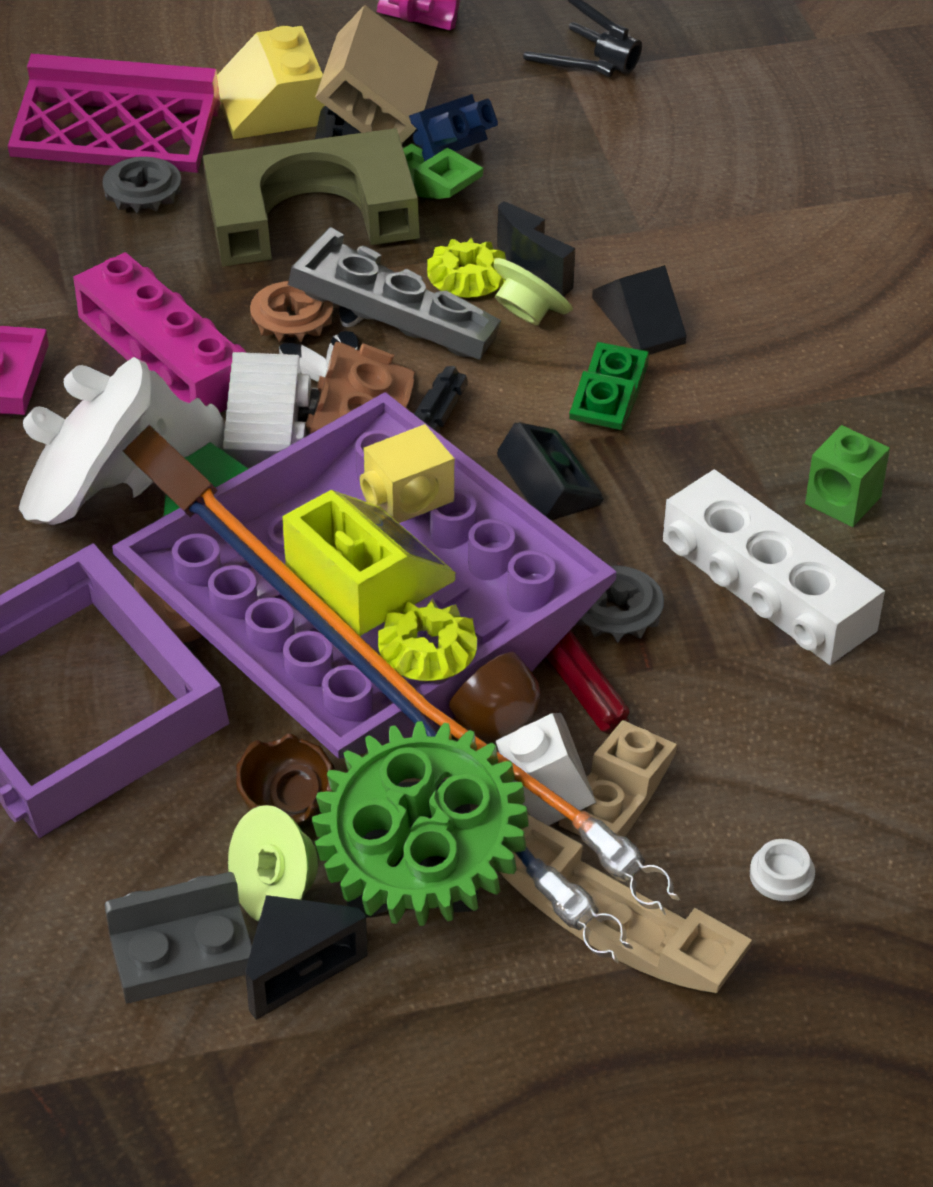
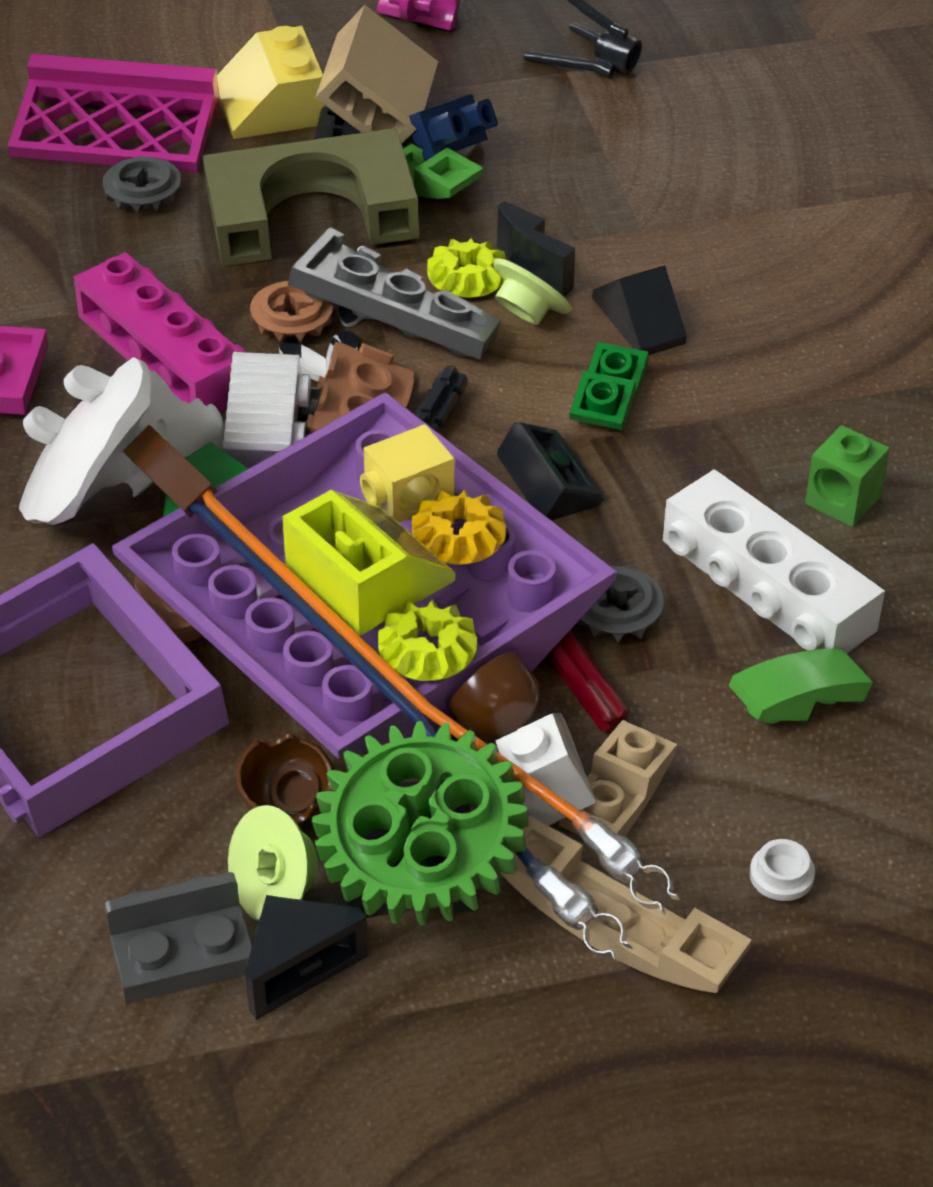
(477, 540): none -> yellow gear
(792, 684): none -> bright green slope

